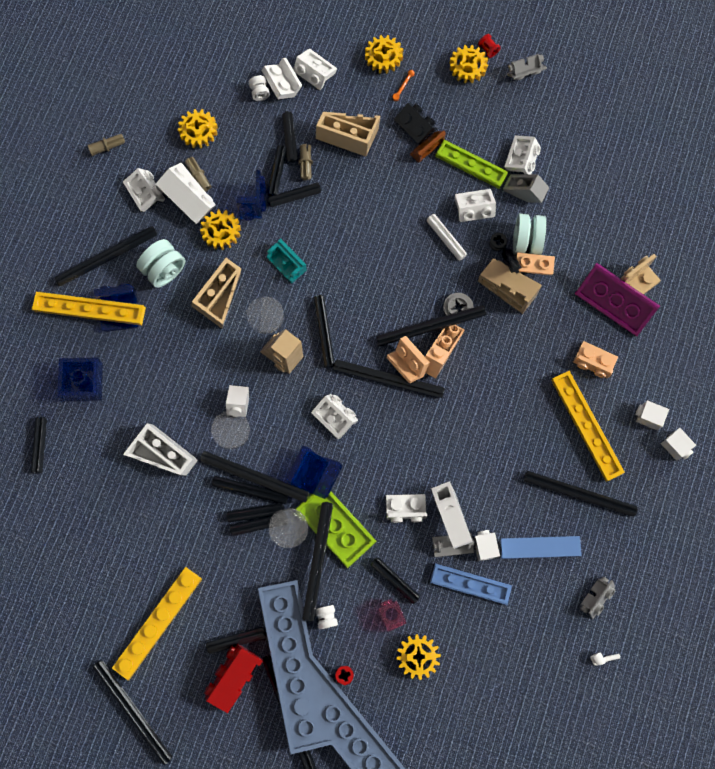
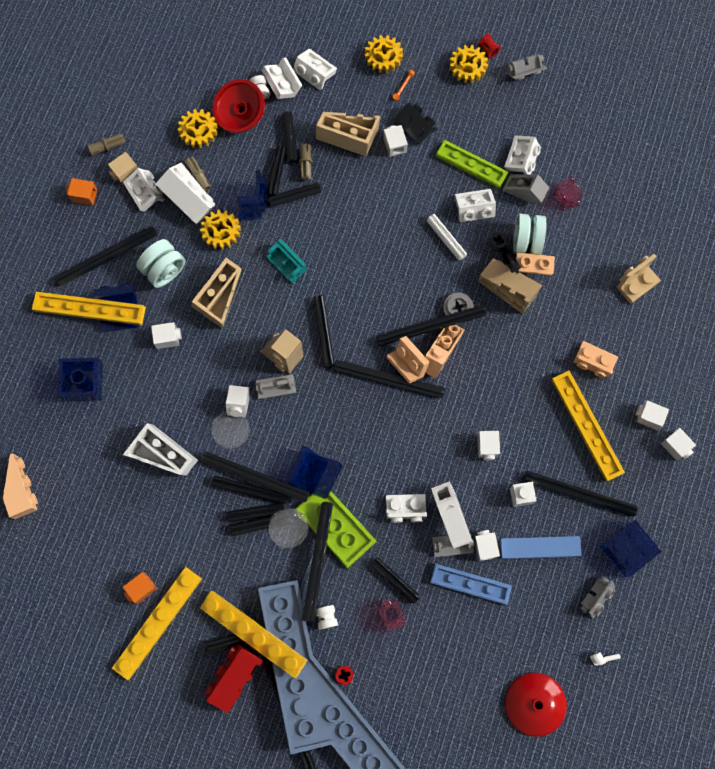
(17, 494): none -> light nougat slope
(38, 445): black axle -> none
(81, 191): none -> orange brick
(122, 167): none -> tan brick
(132, 712): black axle -> none
(139, 588): none -> orange brick
(166, 335): none -> white brick
(232, 99): none -> red dish
(254, 634): none -> yellow plate
(265, 315): clear tile -> none
(275, 386): none -> light grey hinge
(334, 415): white bracket -> none
(395, 140): none -> white brick
(427, 656): yellow gear -> none
(428, 145): dark orange slope -> none
(488, 445): none -> white brick
(521, 702): none -> red dish
(523, 494): none -> white brick
(568, 193): none -> clear pink brick
(617, 299): magenta tile -> none
(630, 548): none -> clear blue brick

